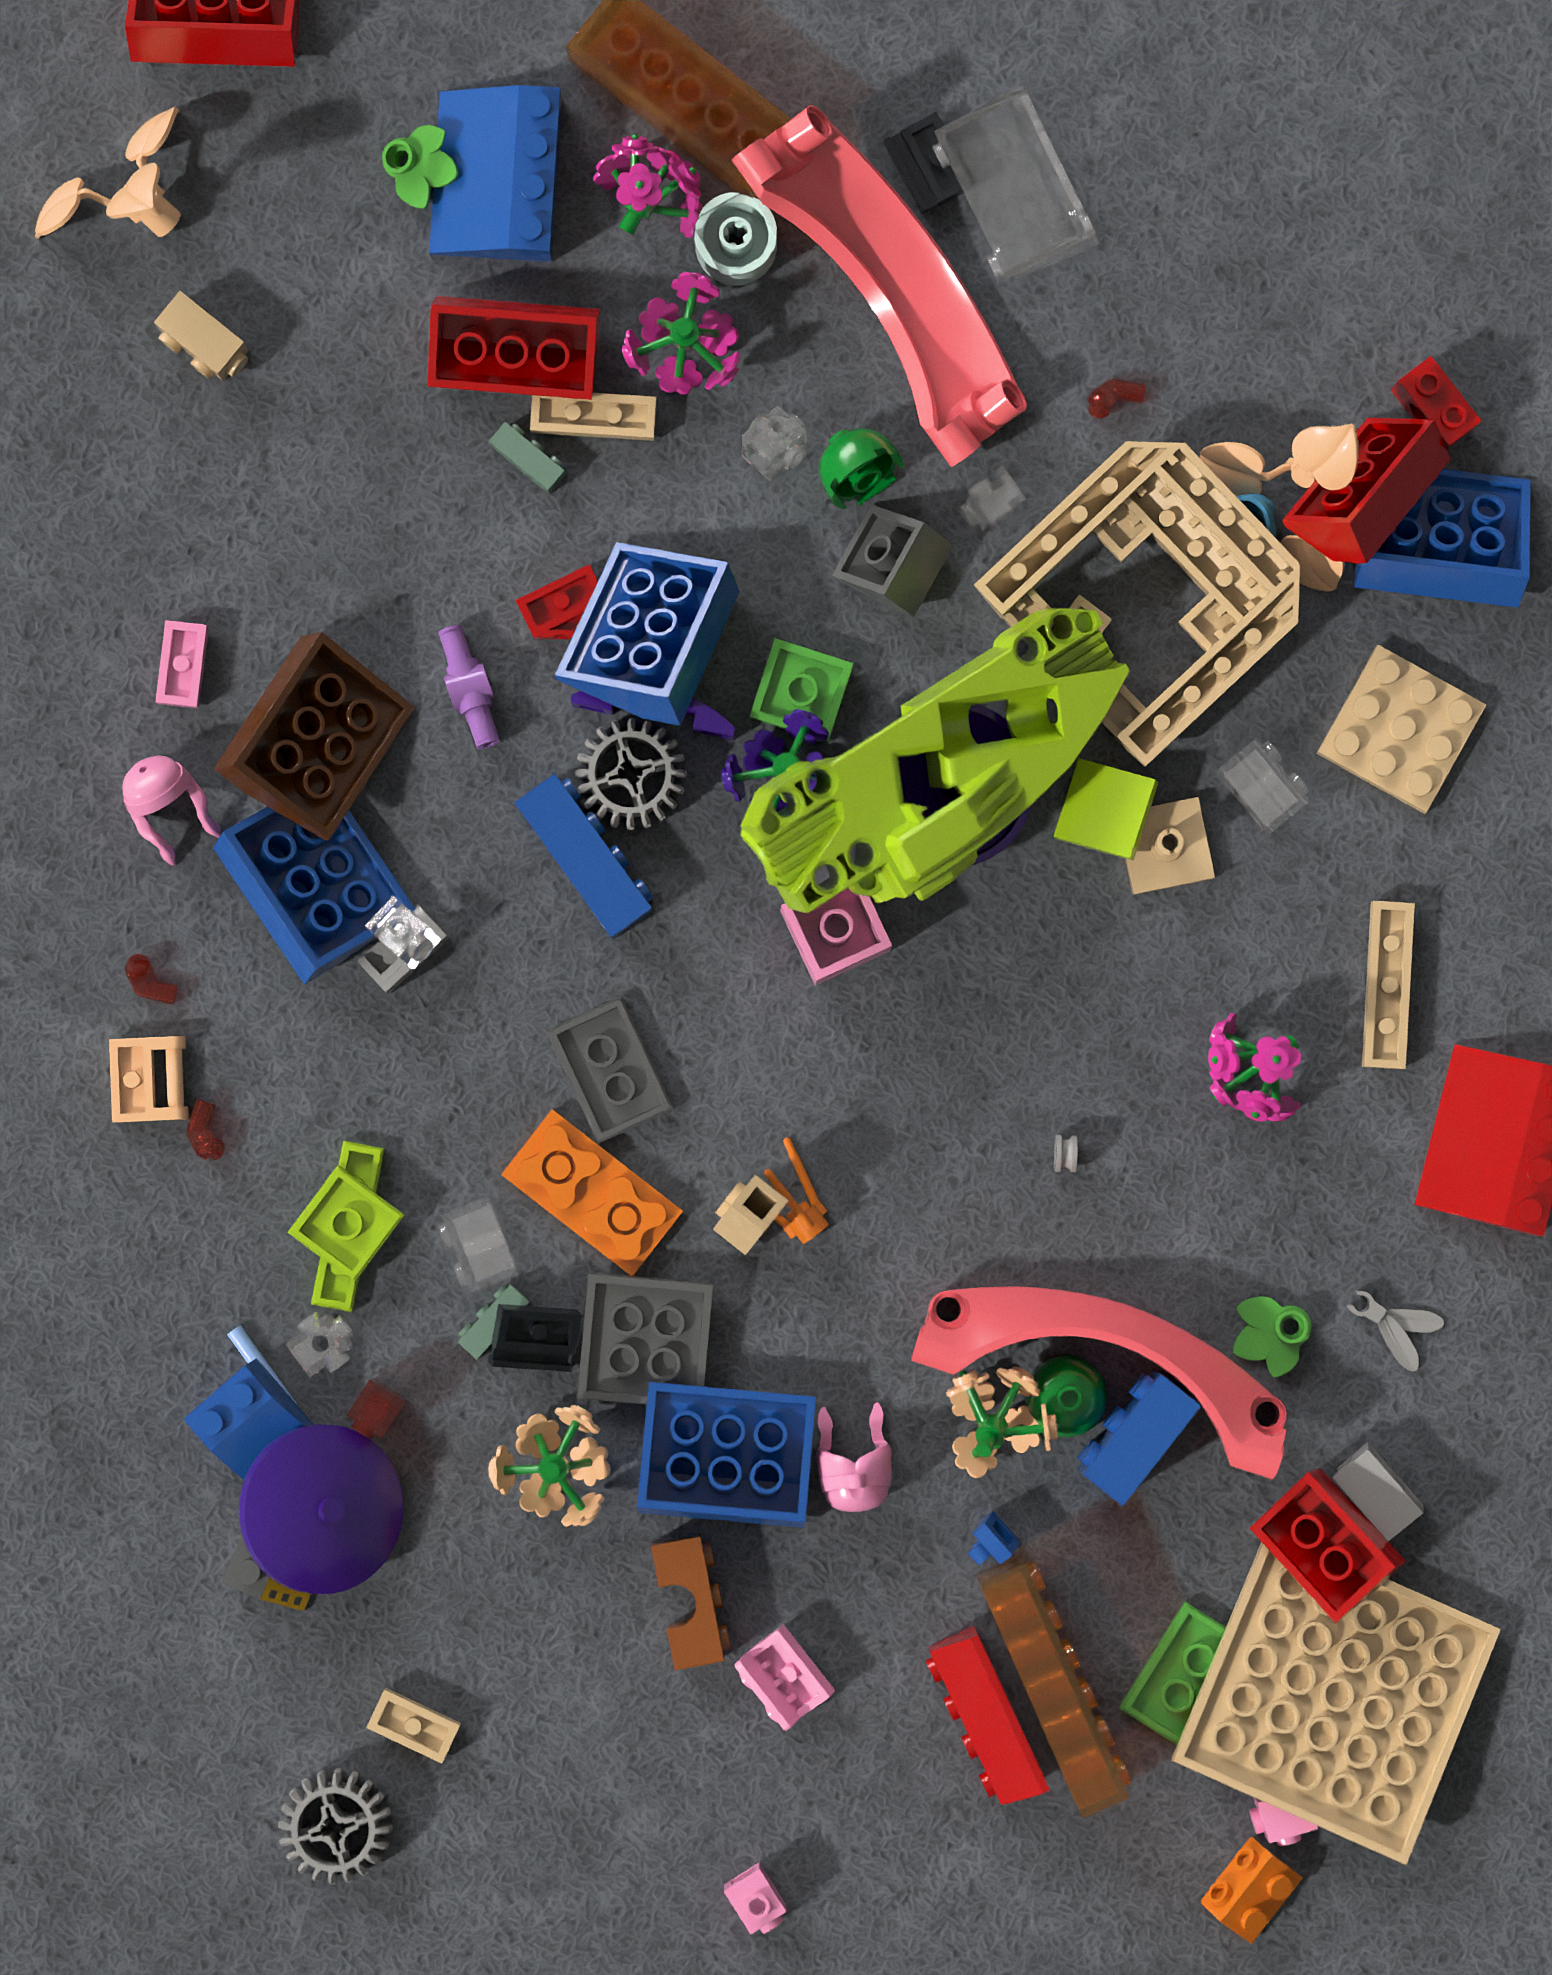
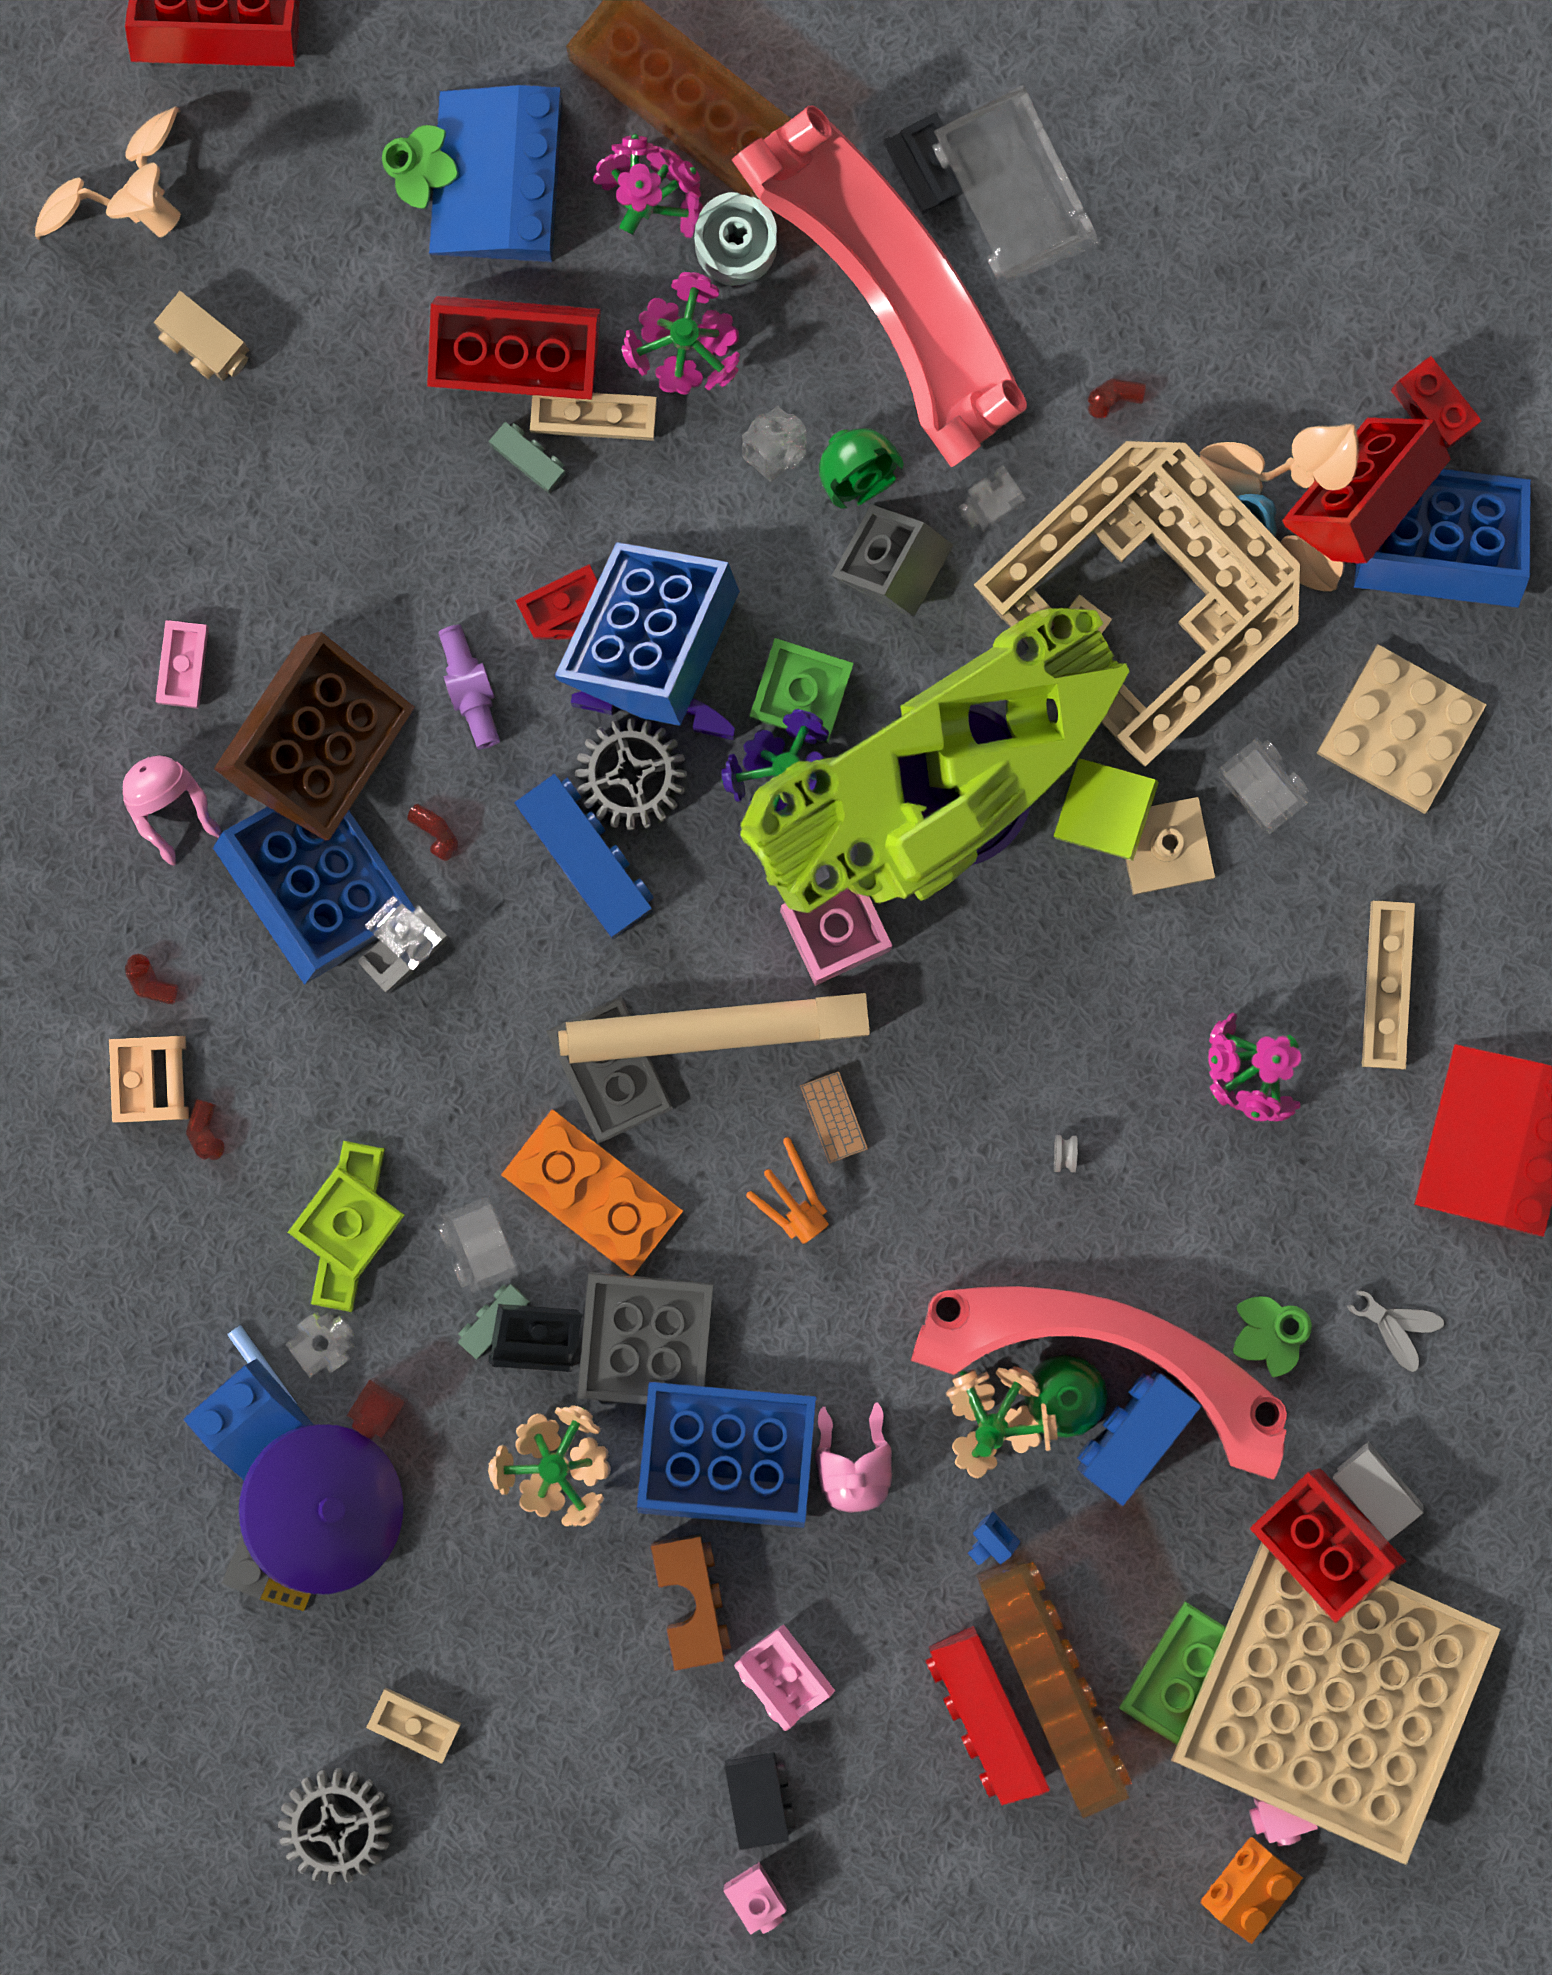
(436, 827): none -> clear red arm
(715, 1028): none -> tan brick
(748, 1213): tan brick -> none
(758, 1800): none -> black brick
(833, 1117): none -> medium nougat tile

